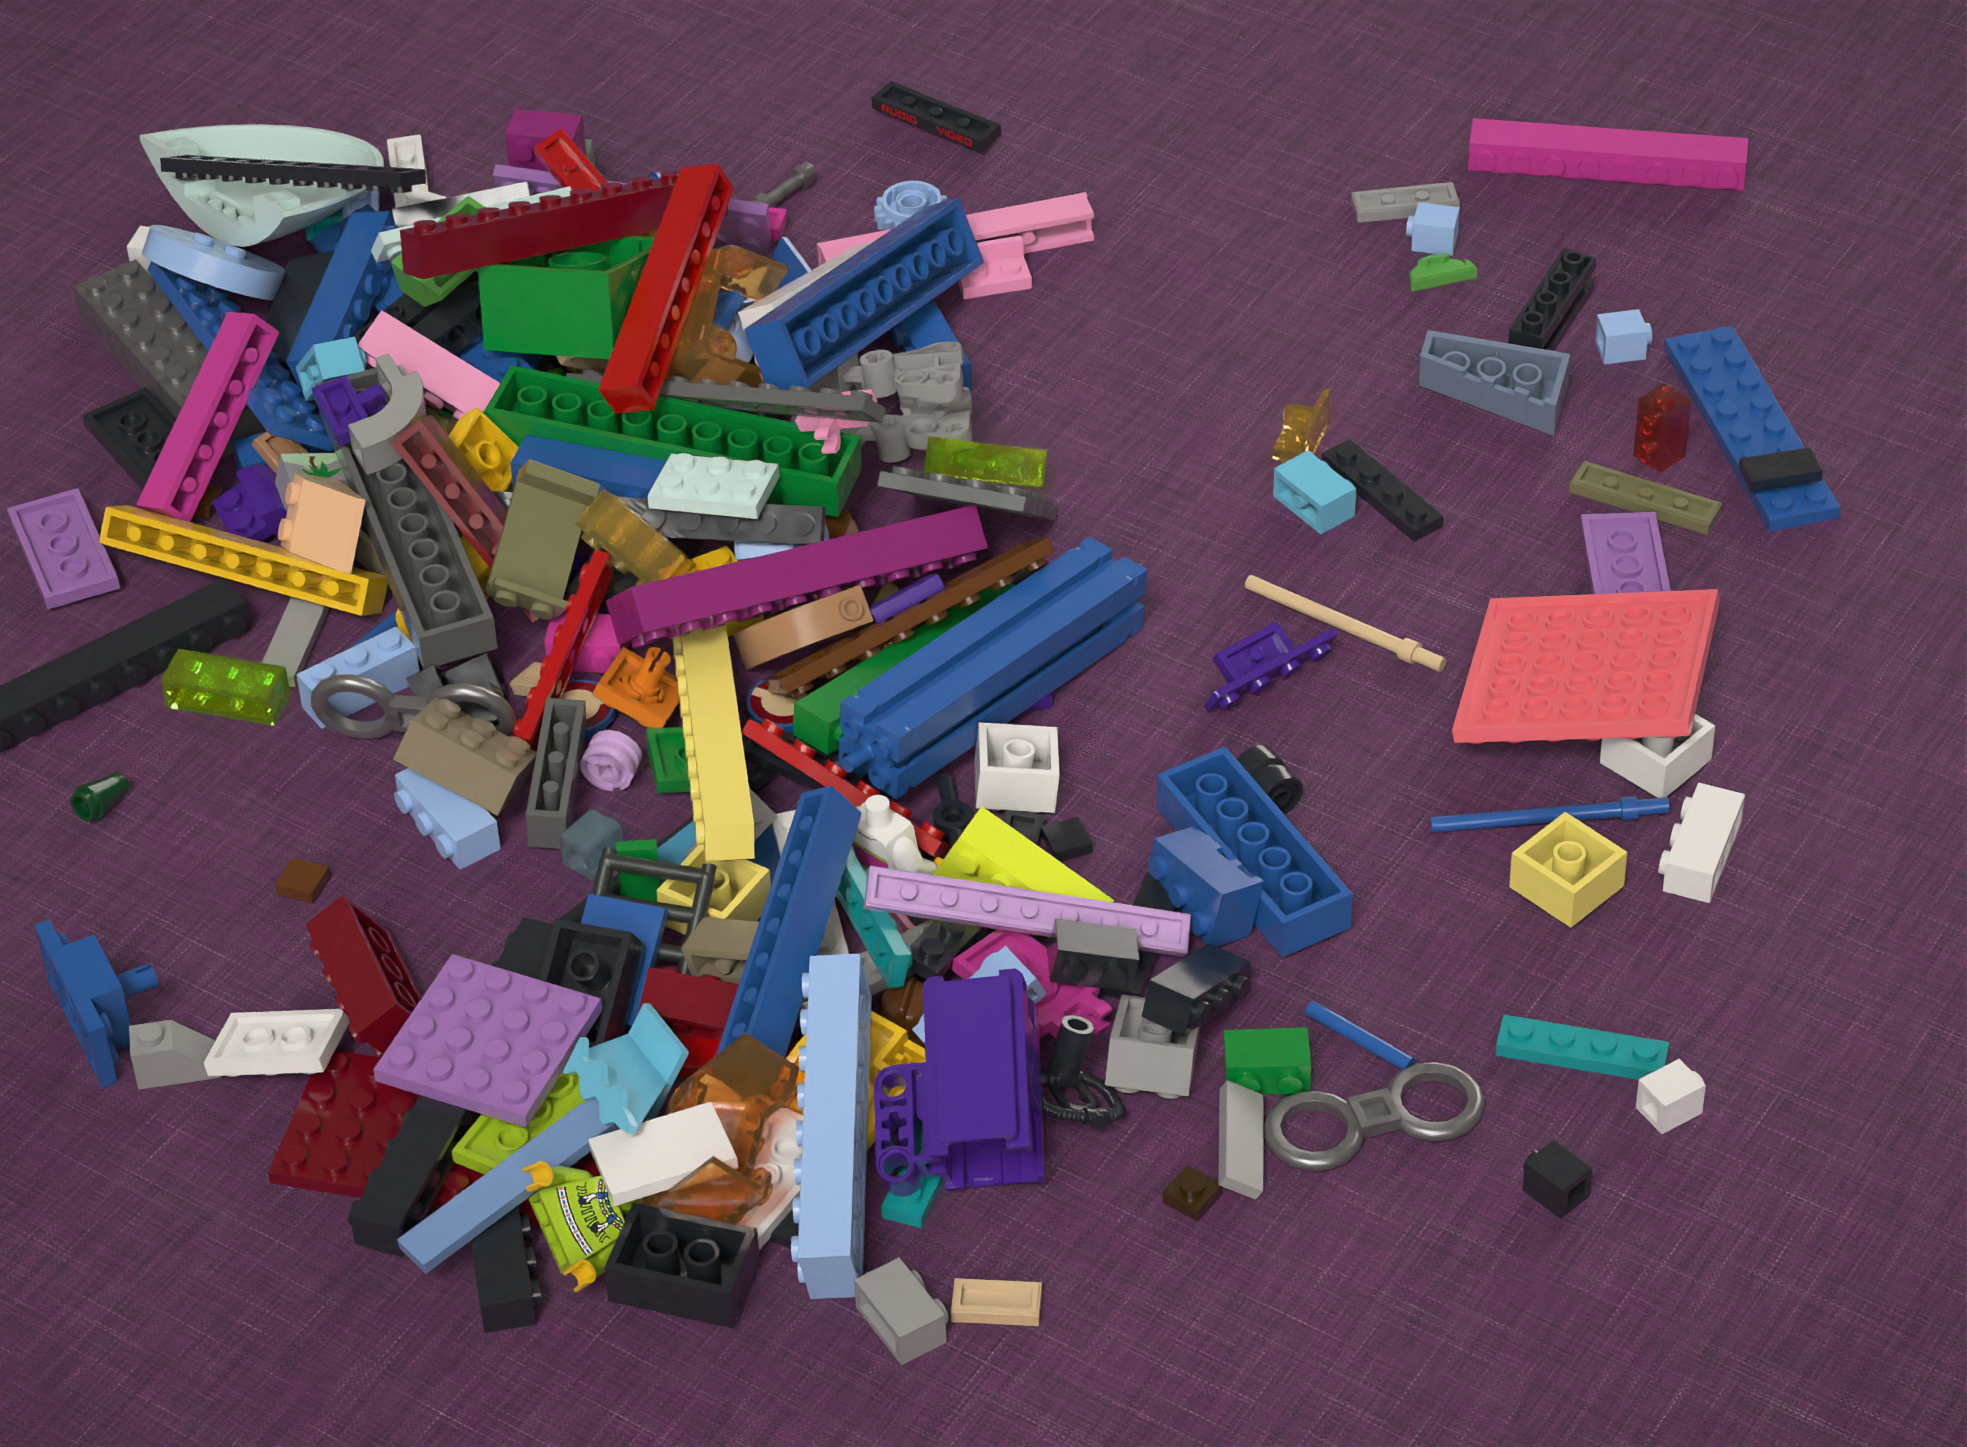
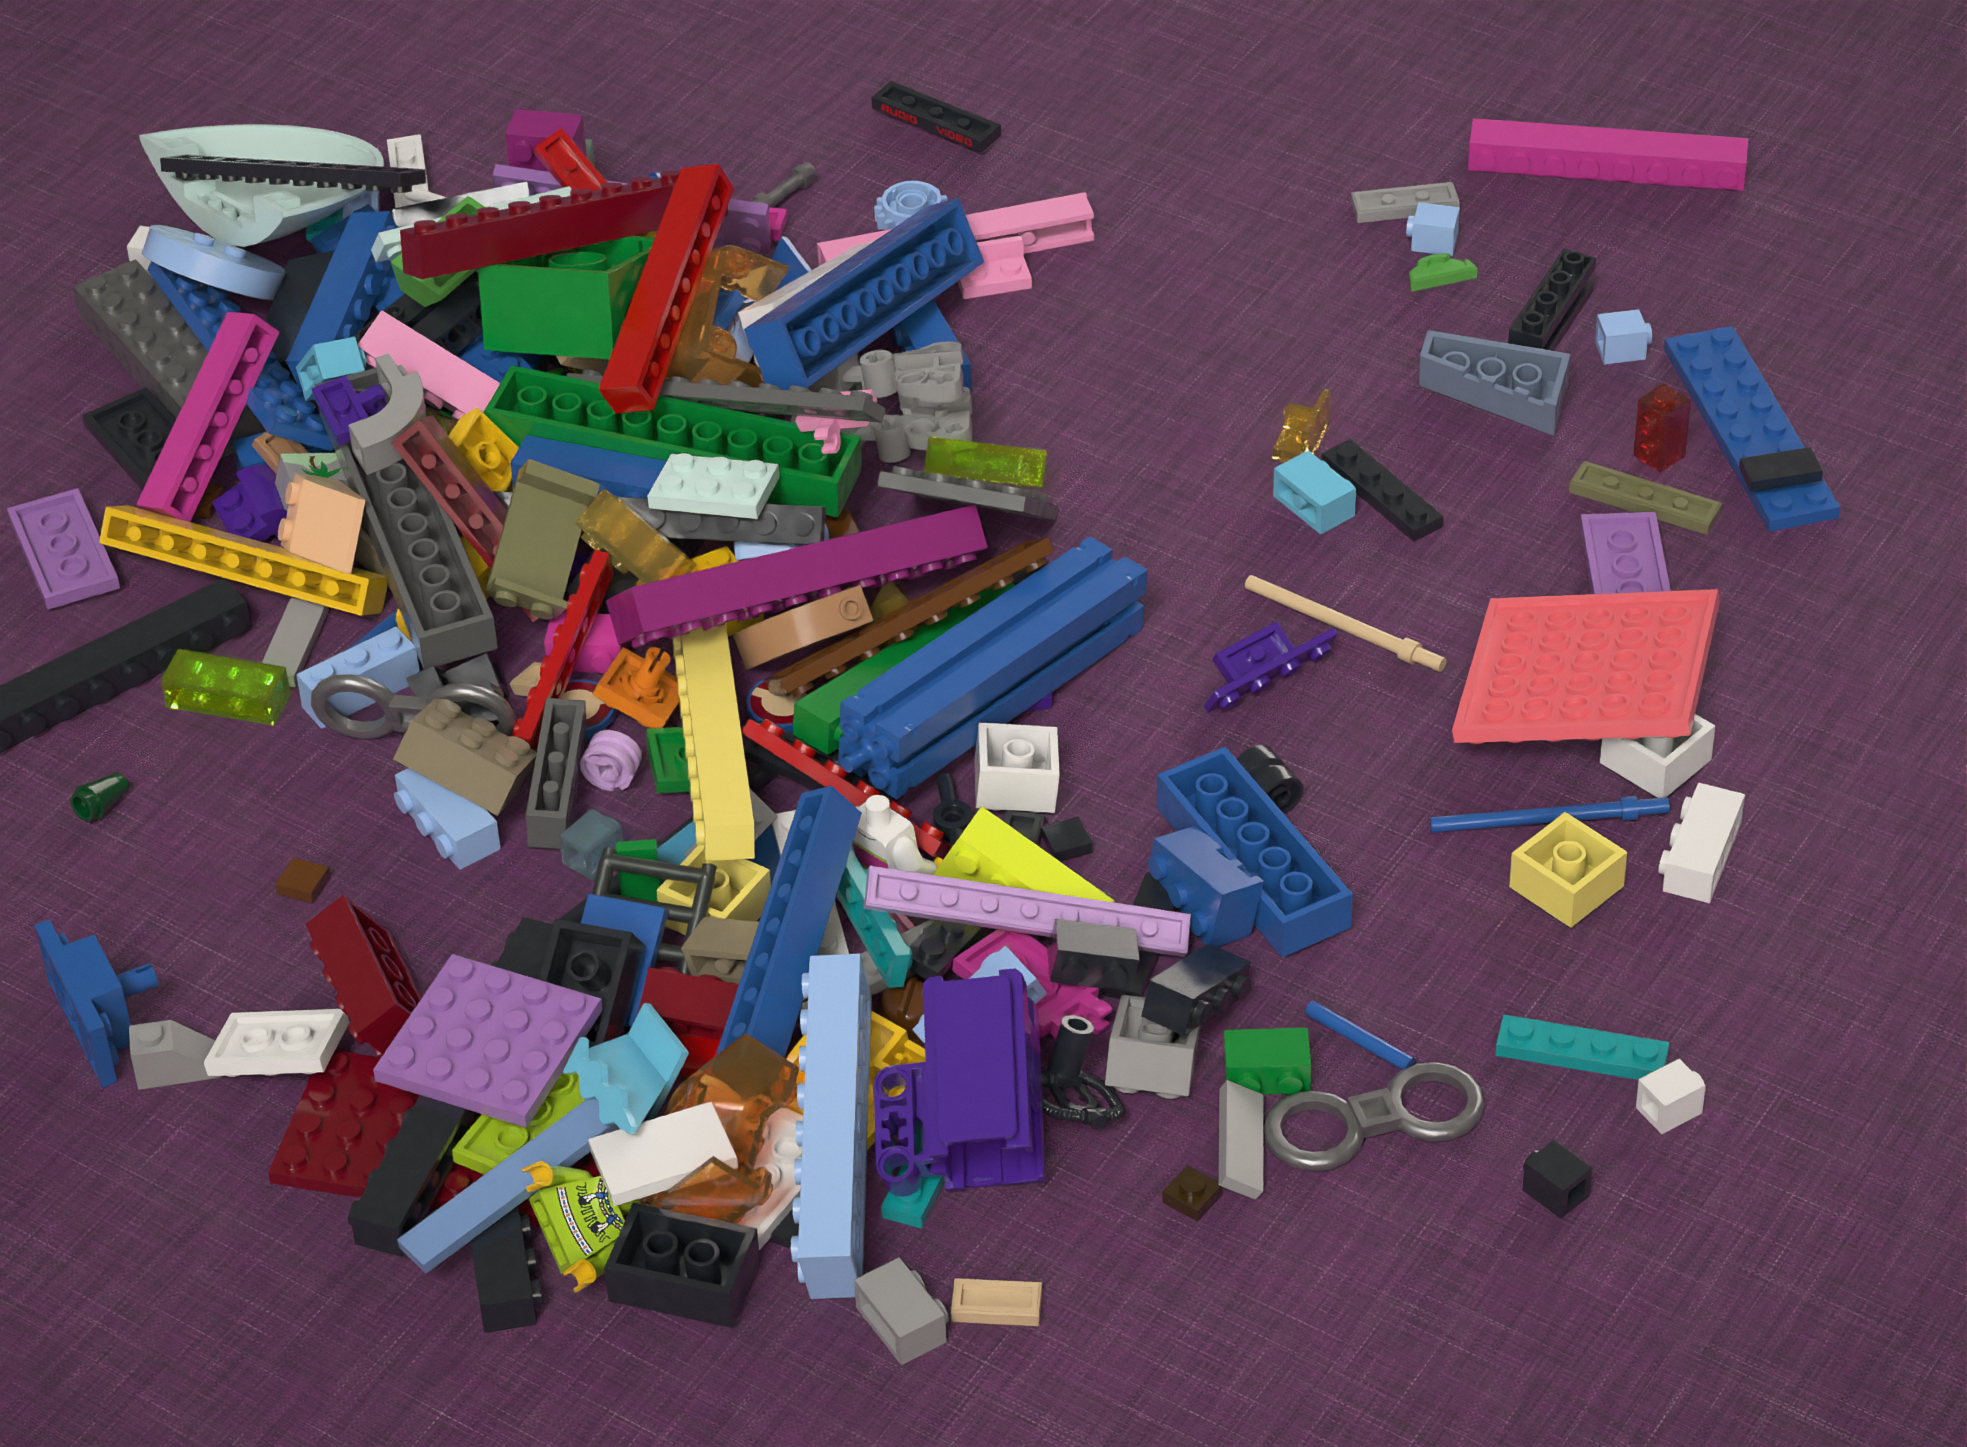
(906, 597): dark purple tile -> none

